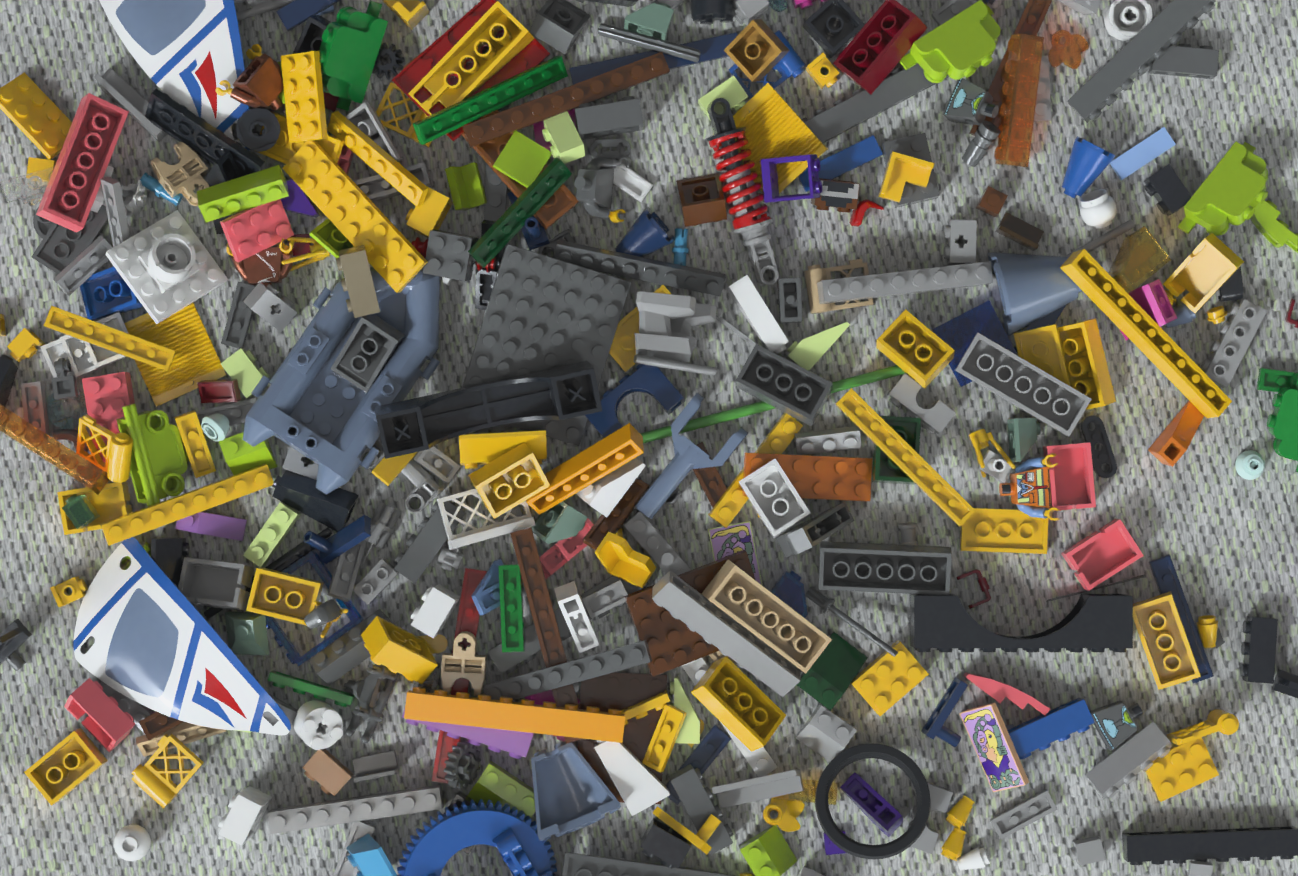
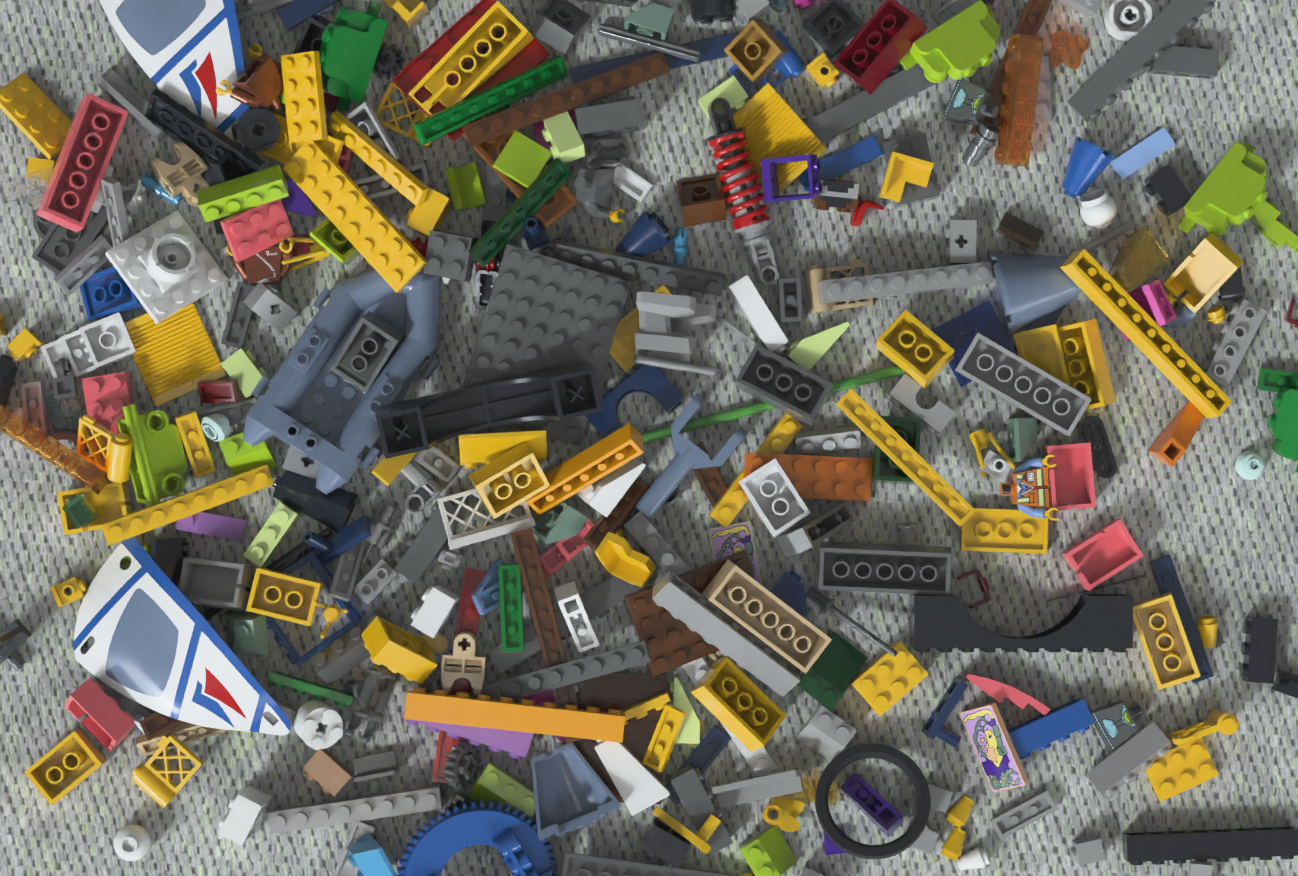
(109, 338): yellow plate -> none
(322, 614): dark grey hair -> none
(358, 281): dark tan brick -> none
(605, 599): light grey plate -> none
(991, 201): reddish brown brick -> none

